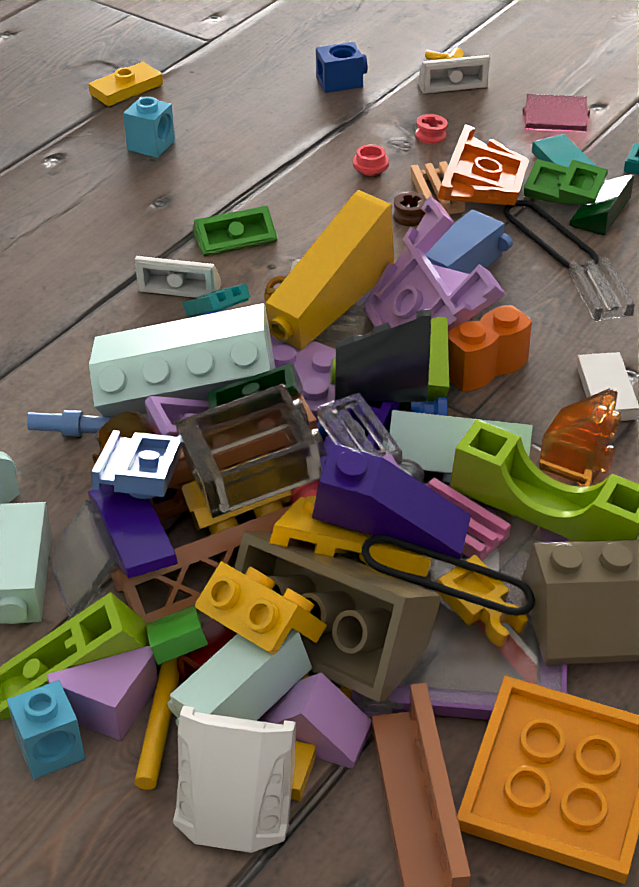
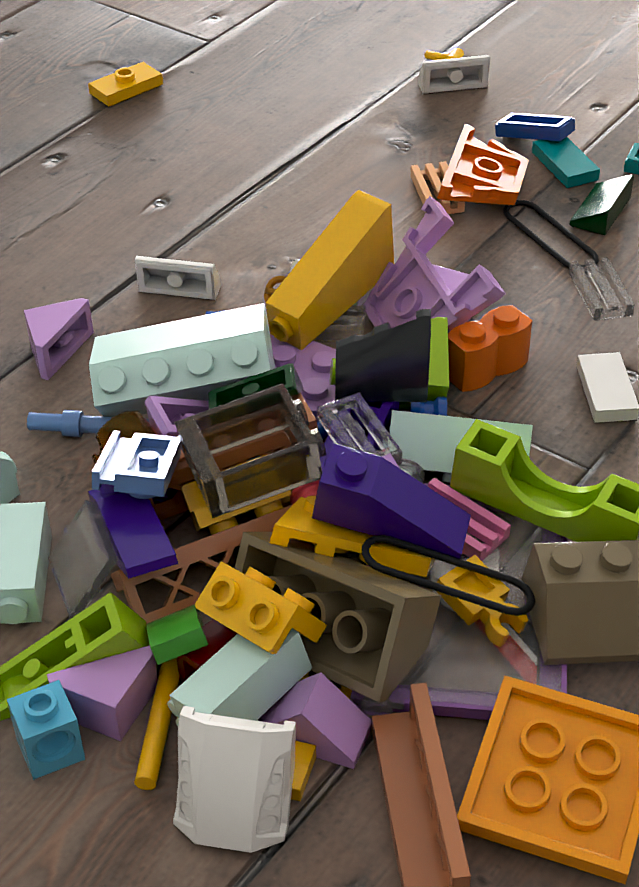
(57, 333): none -> lavender slope
(149, 126): medium azure brick -> none
(217, 300): teal tile -> none
(234, 230): bright green slope -> none
(340, 67): blue brick -> none
(370, 160): coral plate -> none
(408, 208): reddish brown bush -> none
(431, 128): coral bush -> none
(470, 242): medium blue brick -> none
(535, 126): none -> blue tile
(556, 112): clear pink piece -> none
(565, 185): bright green slope -> none
(580, 437): clear orange slope -> none

